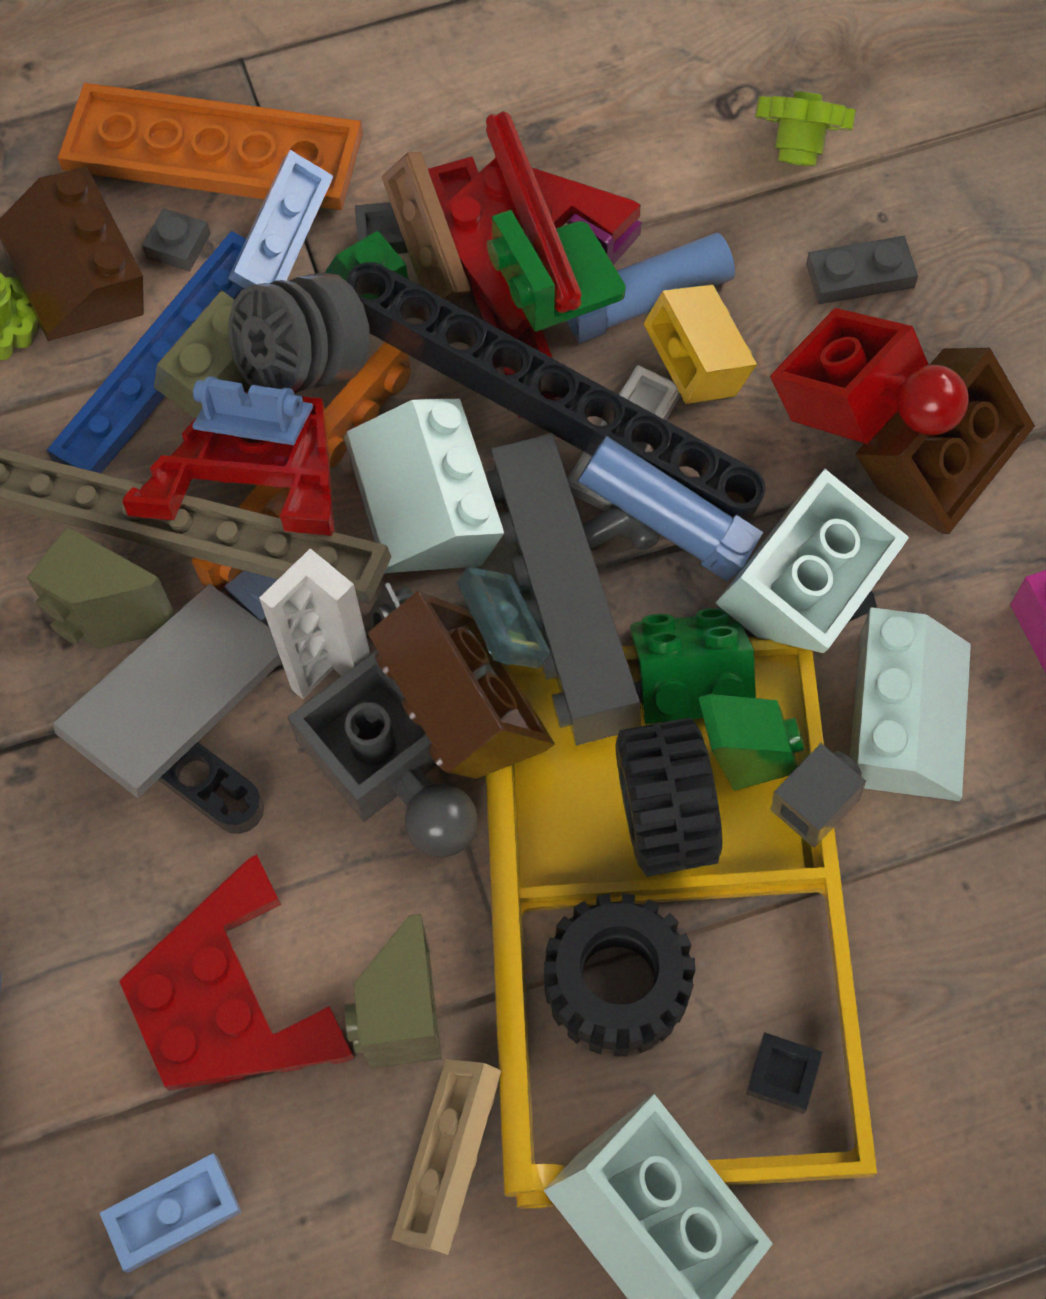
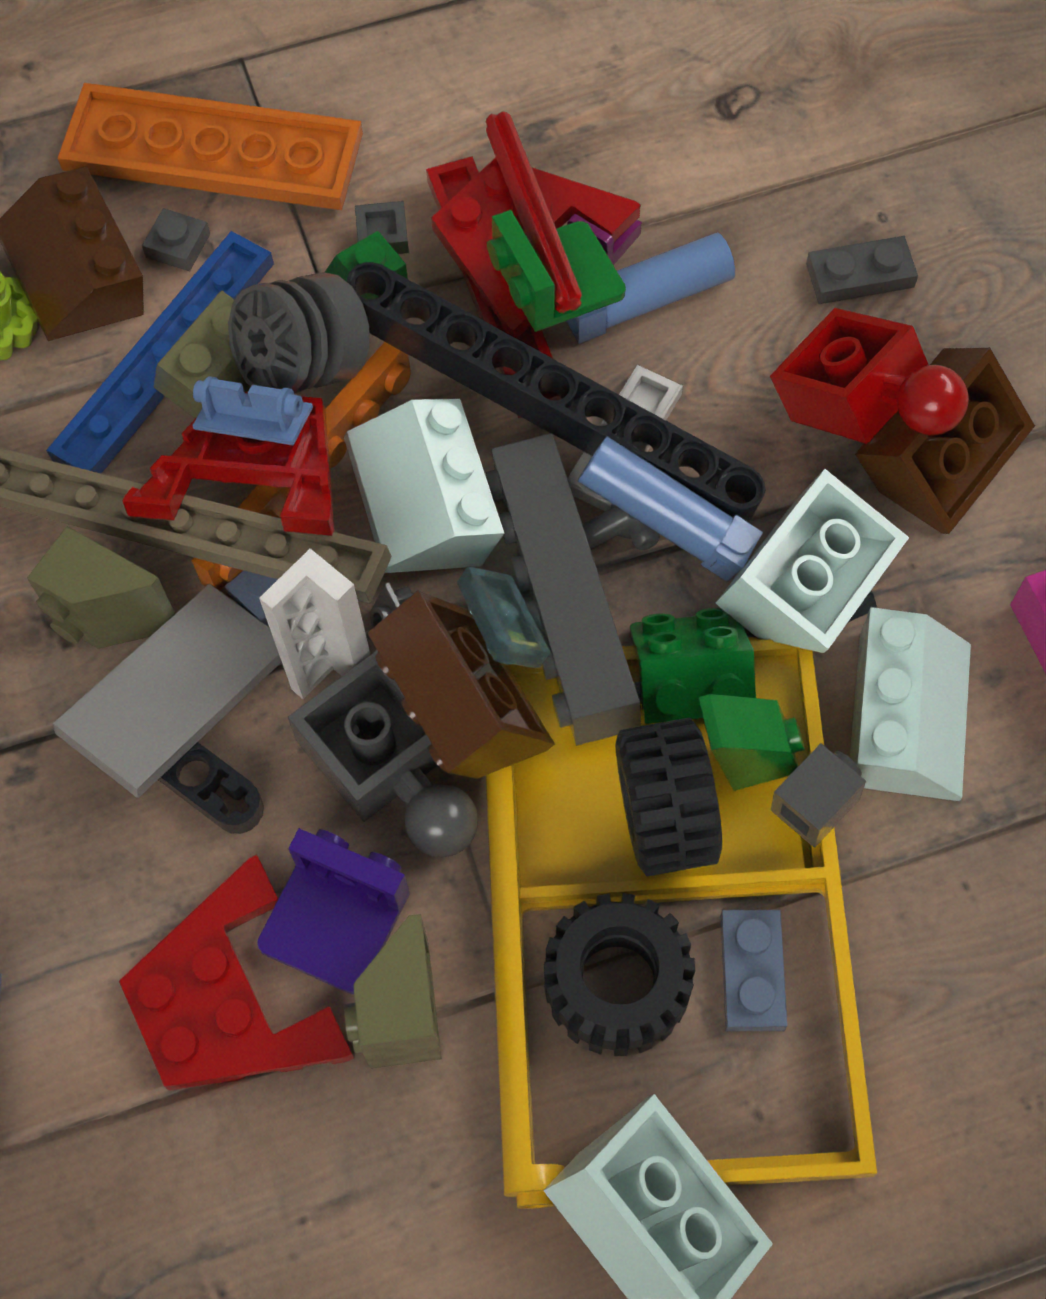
(170, 1213): light blue plate -> none
(281, 222): light blue plate -> none
(333, 909): none -> dark purple bracket
(425, 228): medium nougat tile -> none
(446, 1156): tan plate -> none
(699, 344): yellow brick -> none
(753, 970): none -> sand blue plate
(784, 1073): black plate -> none
(803, 124): lime plant -> none

